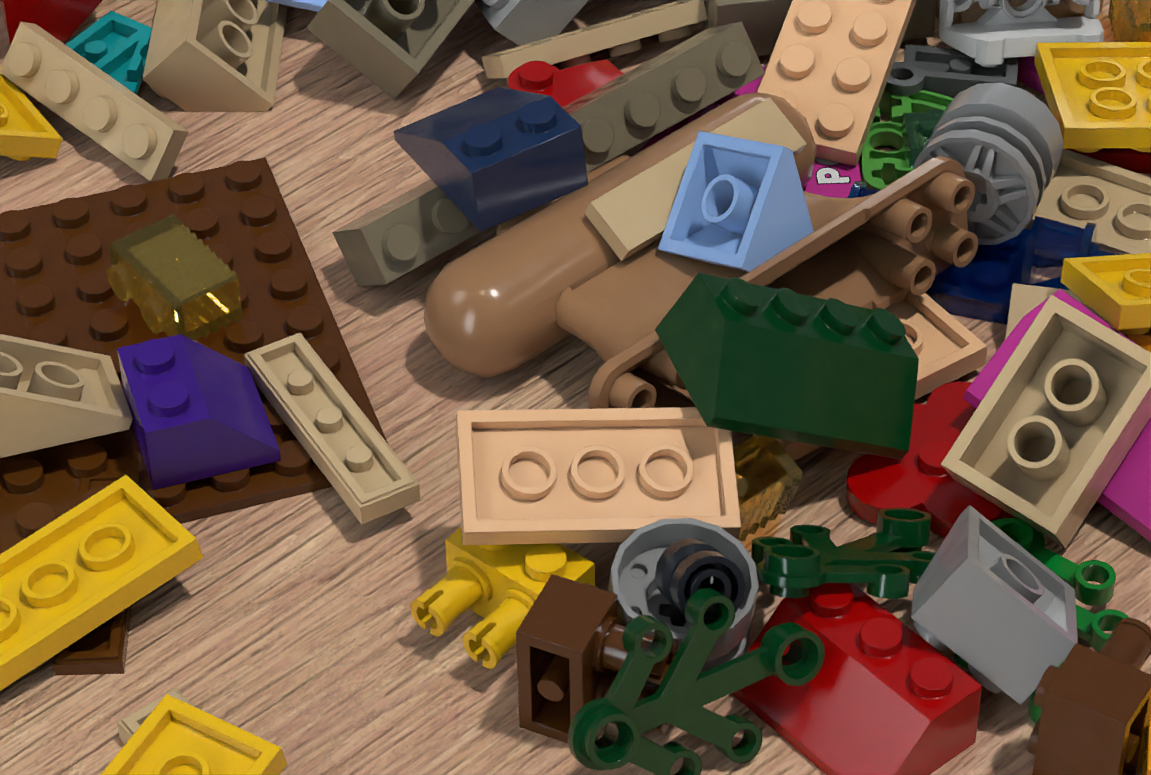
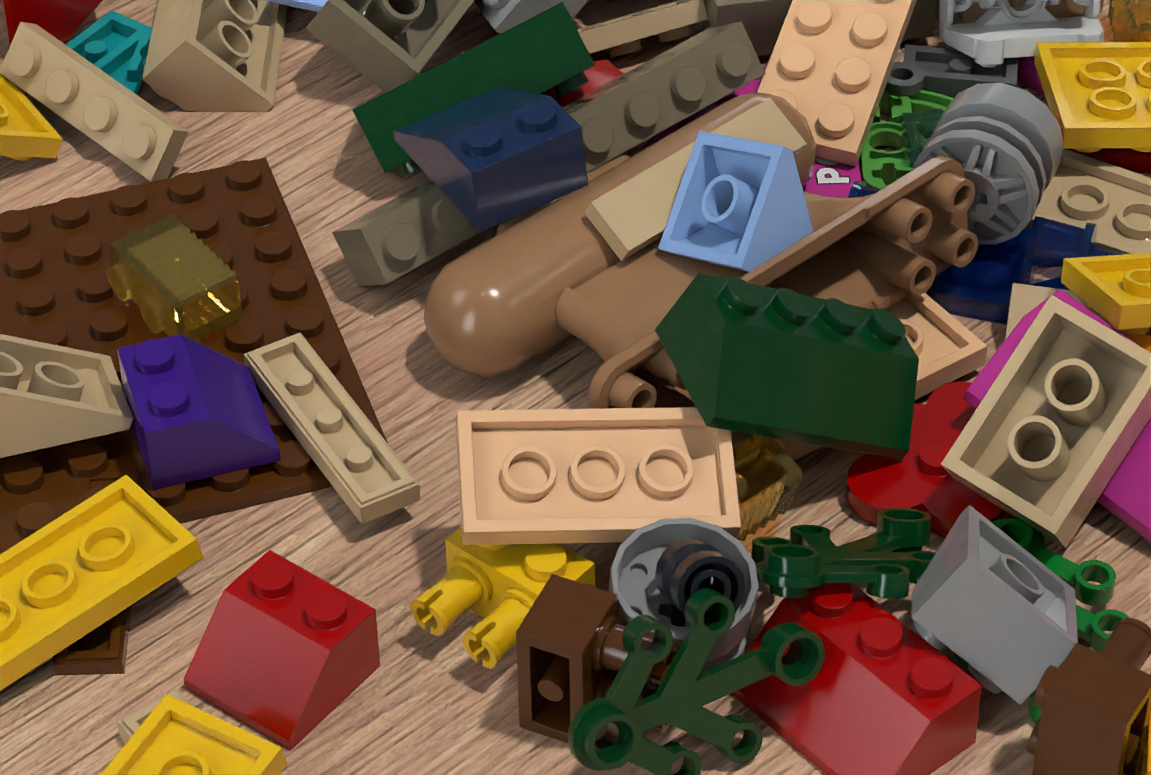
(283, 650): none -> red slope
(524, 58): none -> dark green slope

